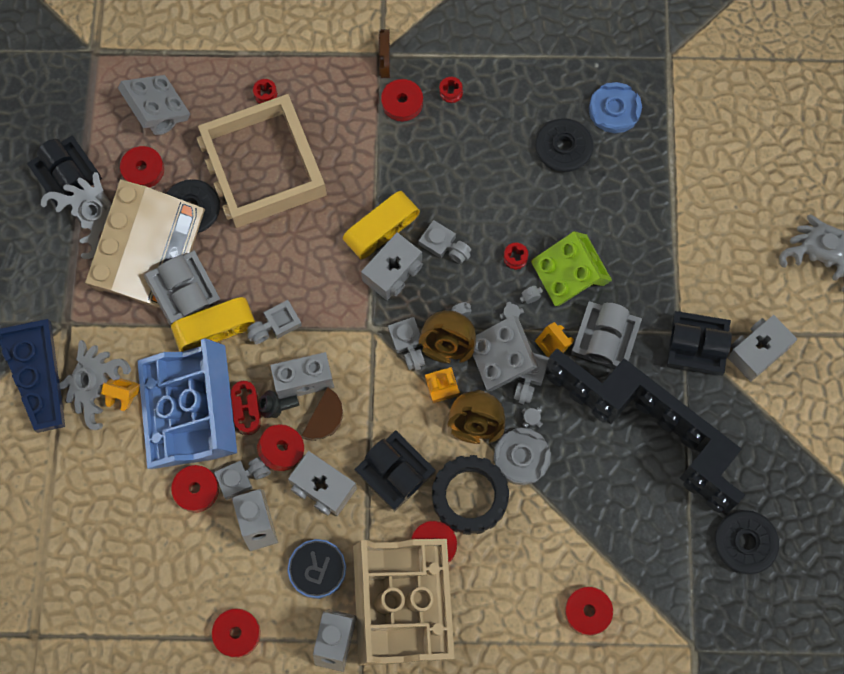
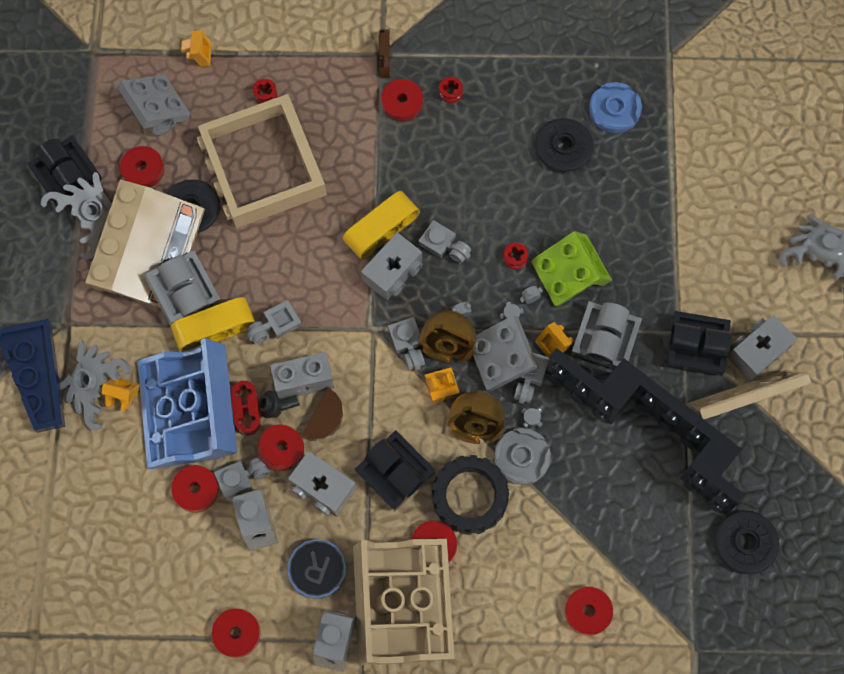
(198, 48): none -> light orange tile
(748, 393): none -> tan tile

